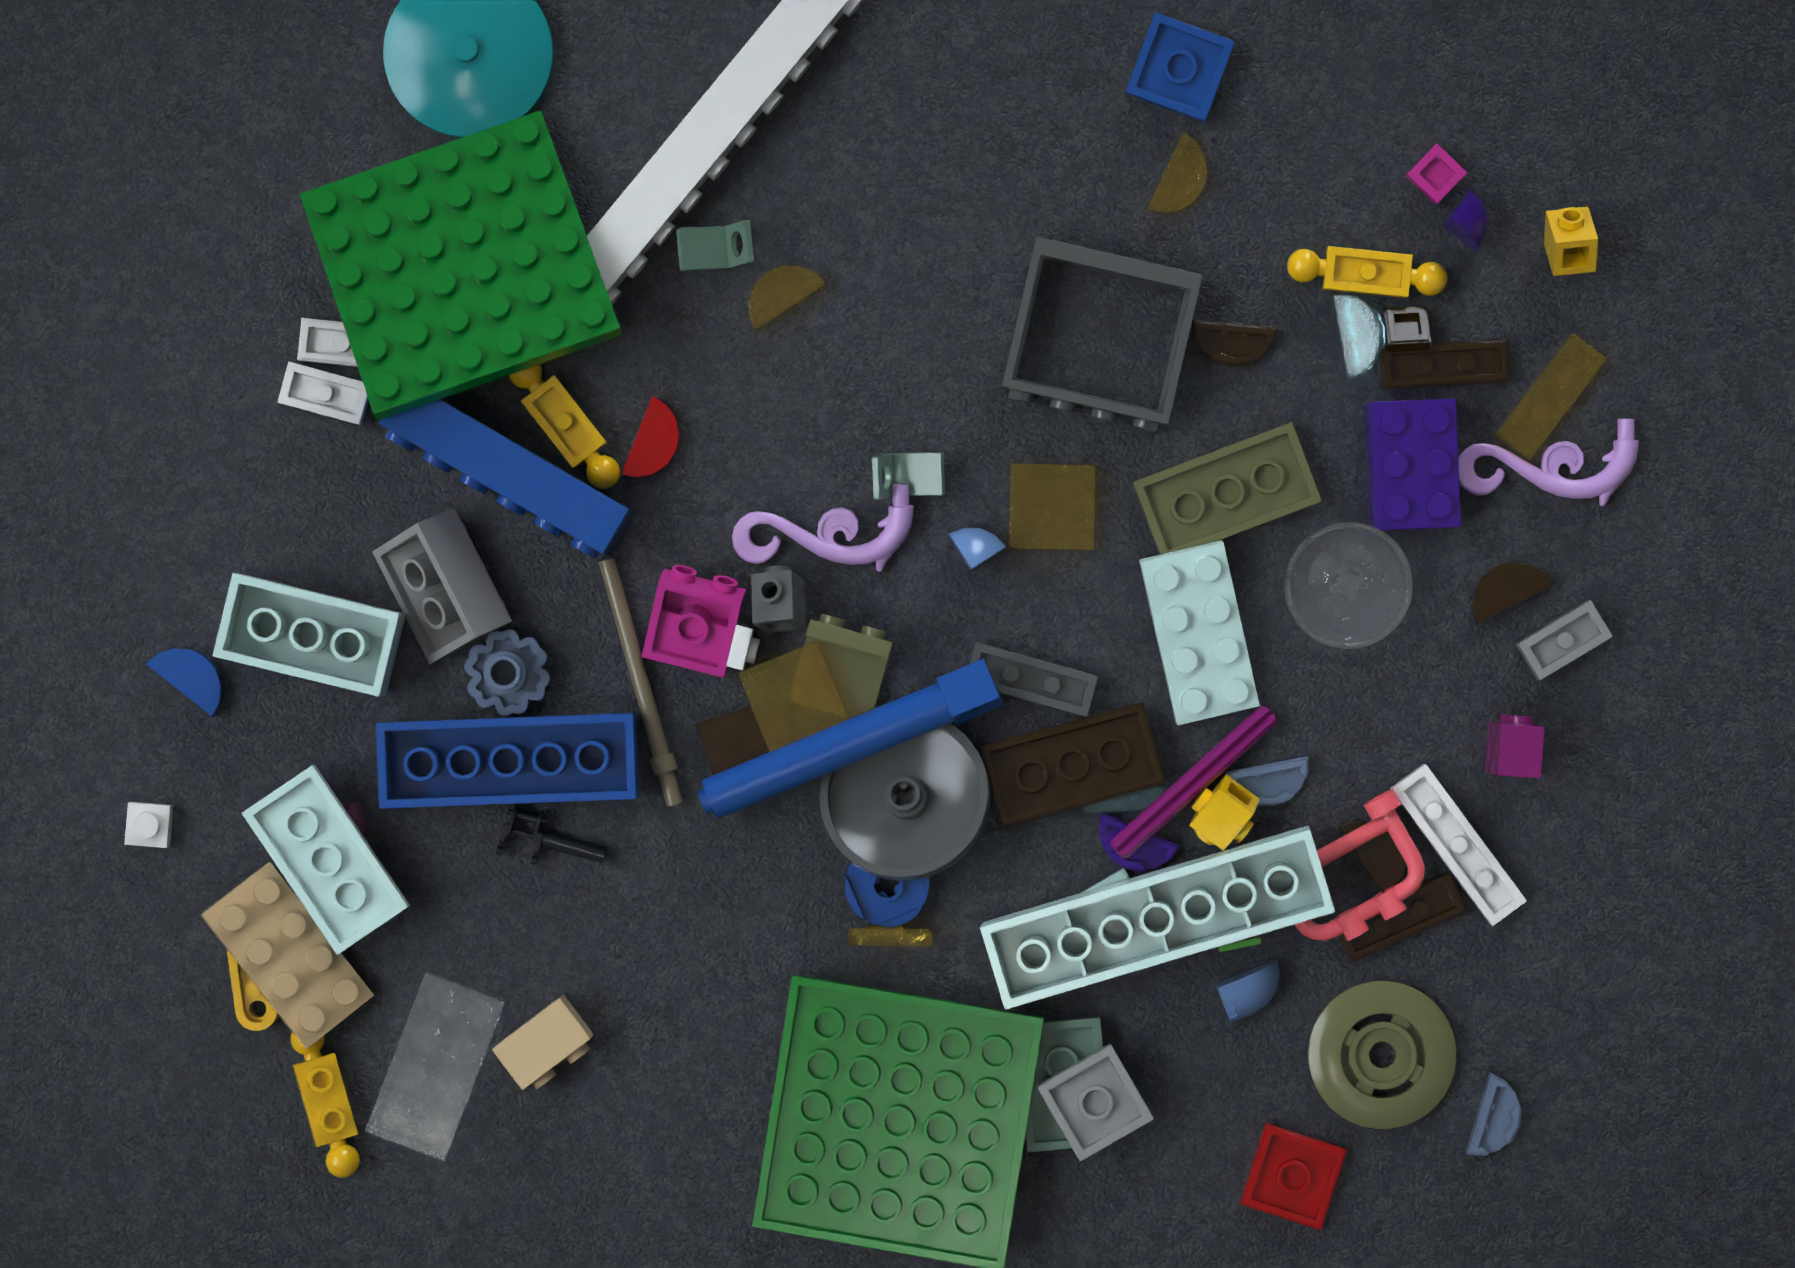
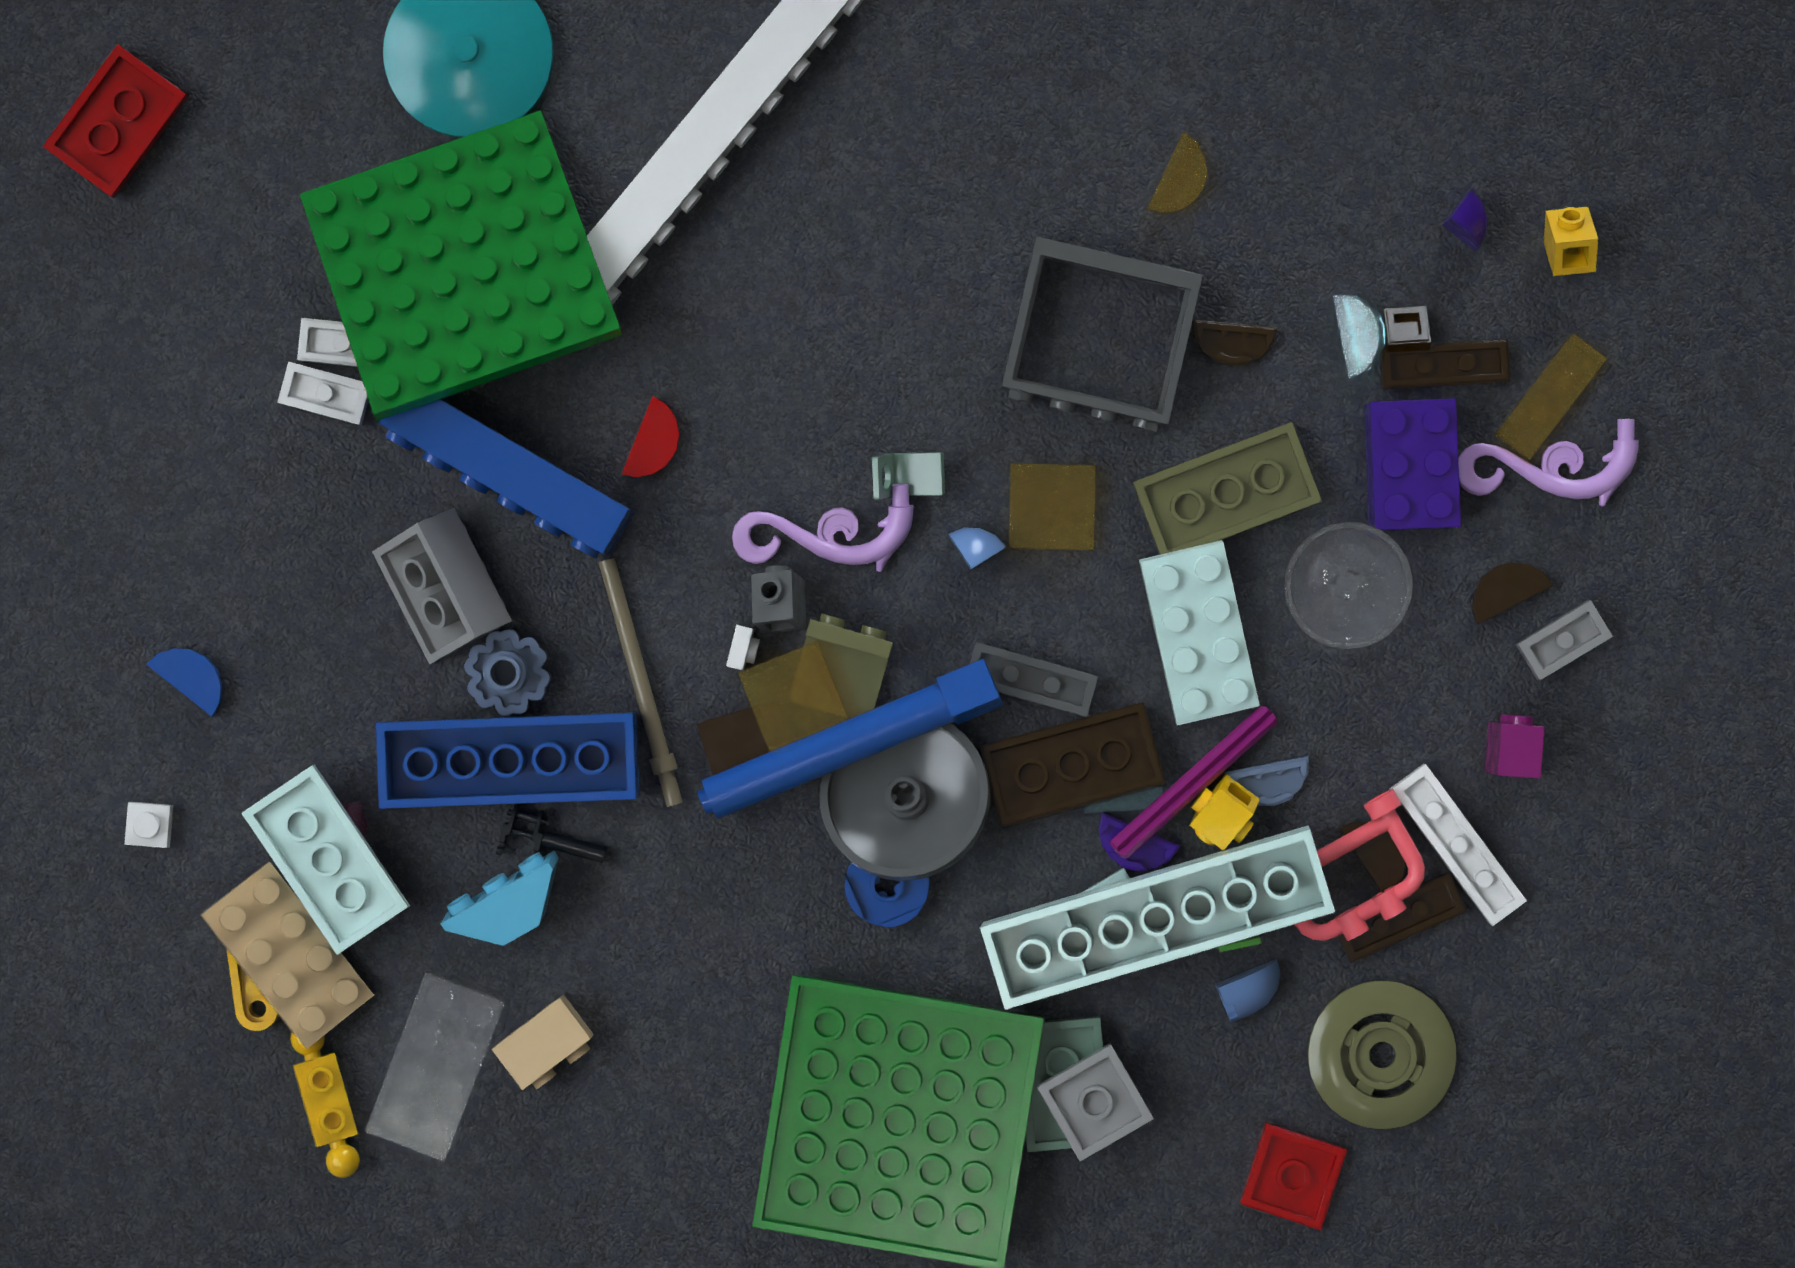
(115, 121): none -> red plate
(309, 635): light aqua brick -> none
(507, 904): none -> medium azure slope
(567, 426): yellow plate -> none
(693, 620): dark pink plate -> none
(714, 247): sand green bracket -> none
(780, 291): clear yellow tile -> none
(889, 936): clear yellow tile -> none
(1179, 67): blue plate -> none
(1367, 272): yellow plate -> none
(1436, 174): dark pink plate -> none
(1496, 1118): sand blue tile -> none

